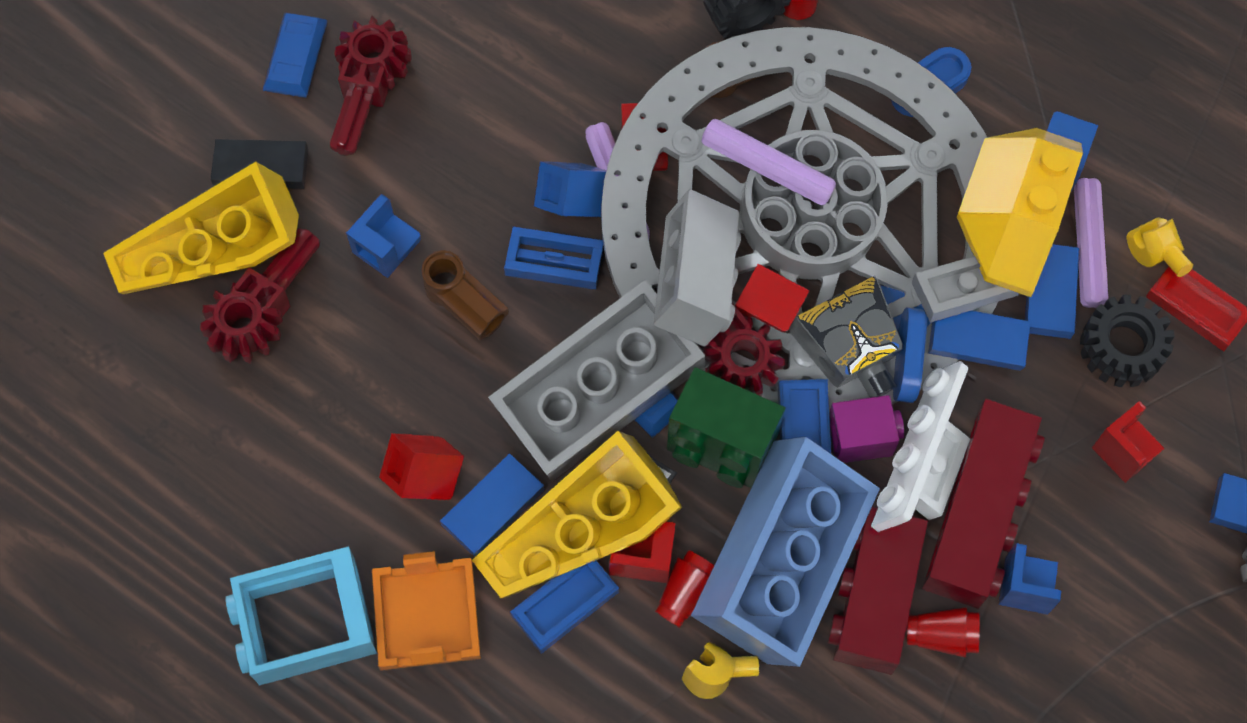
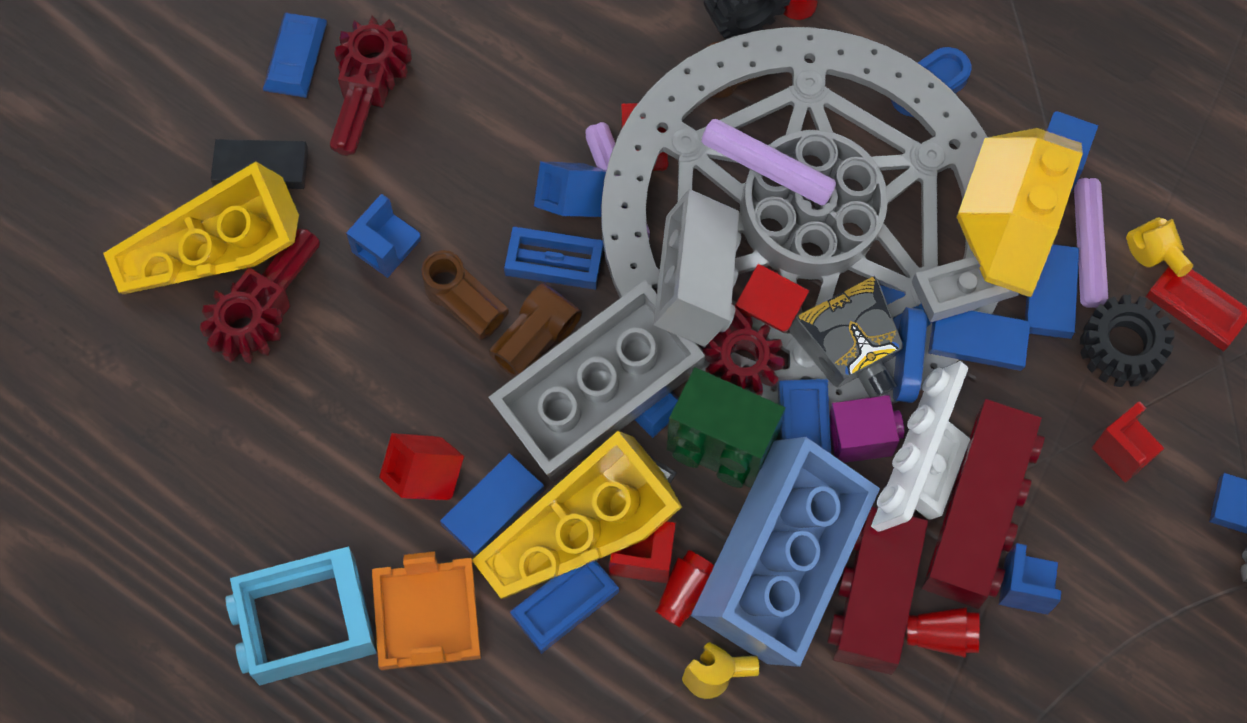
(542, 320): none -> reddish brown piece

